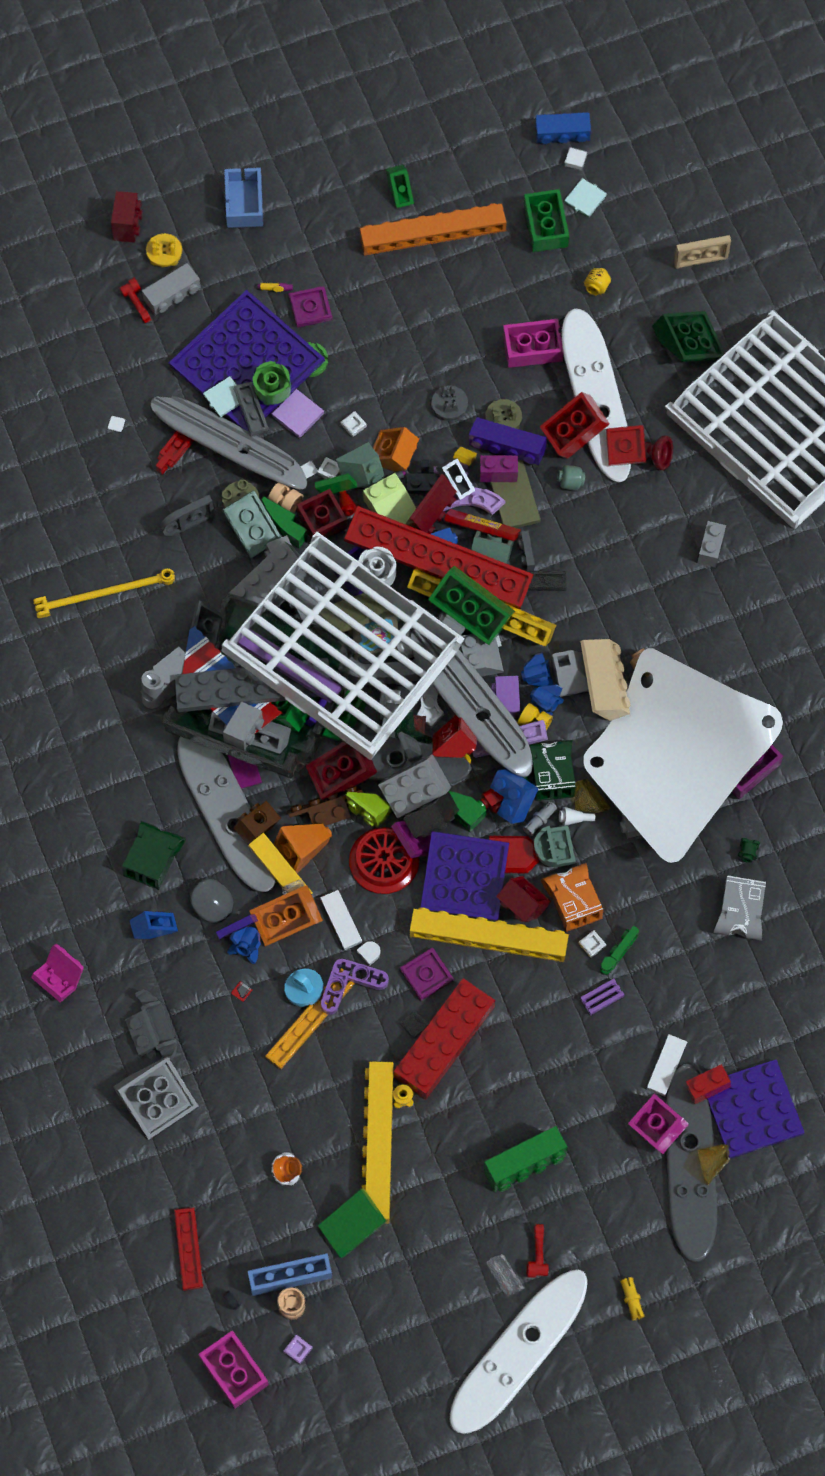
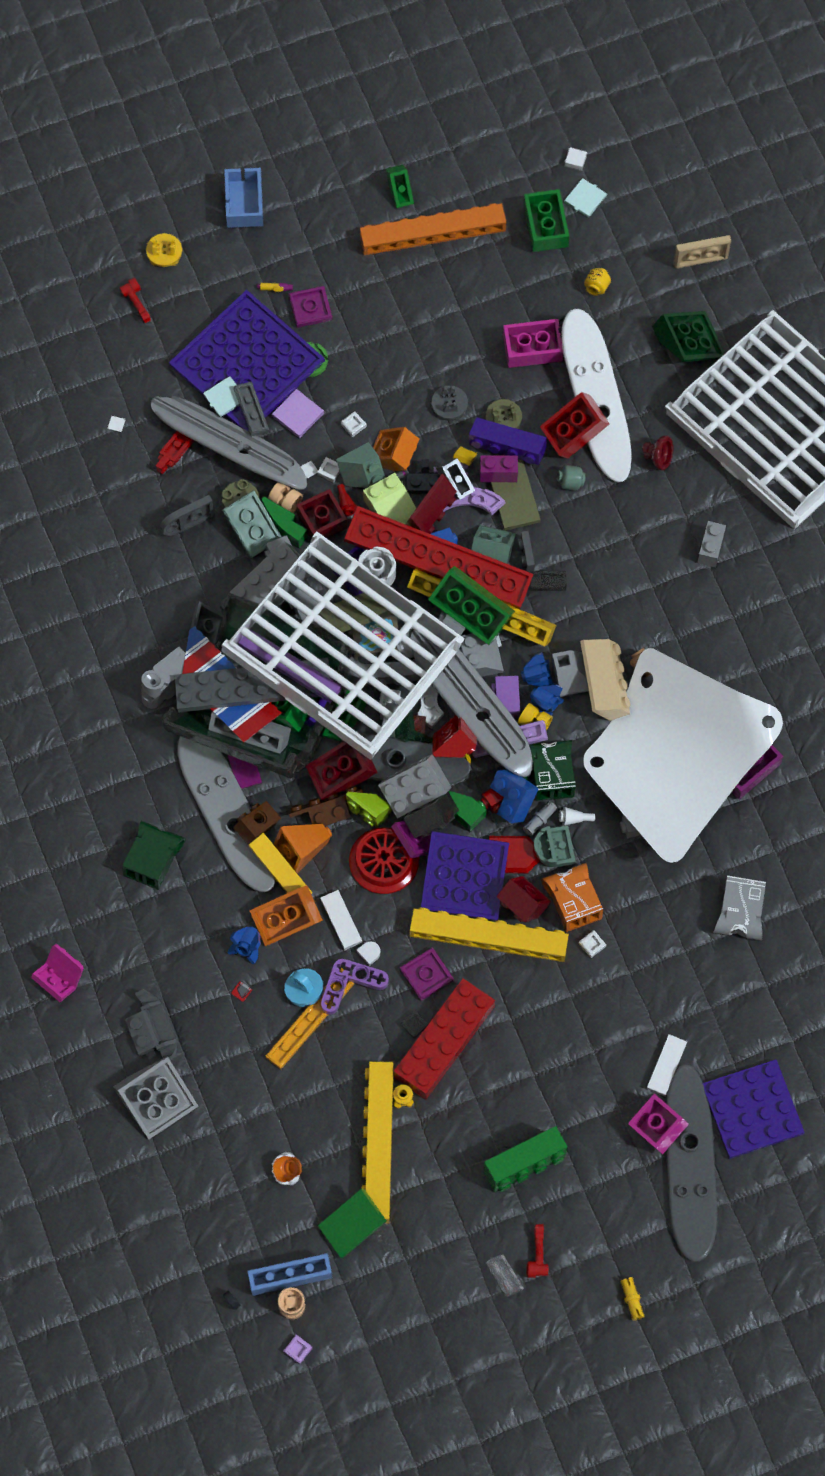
(45, 606): yellow hinge -> none
(126, 216): dark red brick -> none
(153, 924): blue slope -> none
(171, 289): light grey brick -> none
(188, 1249): red tile -> none
(211, 900): dark grey piece -> none
(233, 1369): dark pink brick -> none
(236, 926): dark purple tile -> none
(243, 726): light grey brick -> none
(272, 383): bright green brick -> none
(292, 886): clear tile -> none
(336, 484): green tile -> none
(410, 747): dark grey slope -> none
(482, 525): red tile -> none
(514, 1357): white piece -> none
(563, 128): blue brick -> none
(588, 798): clear yellow slope -> none
(616, 988): medium lavender tile -> none
(619, 951): green hinge -> none
(626, 445): red tile -> none
(708, 1084): red brick -> none
(713, 1161): clear yellow slope -> none
(748, 850): dark green brick -> none

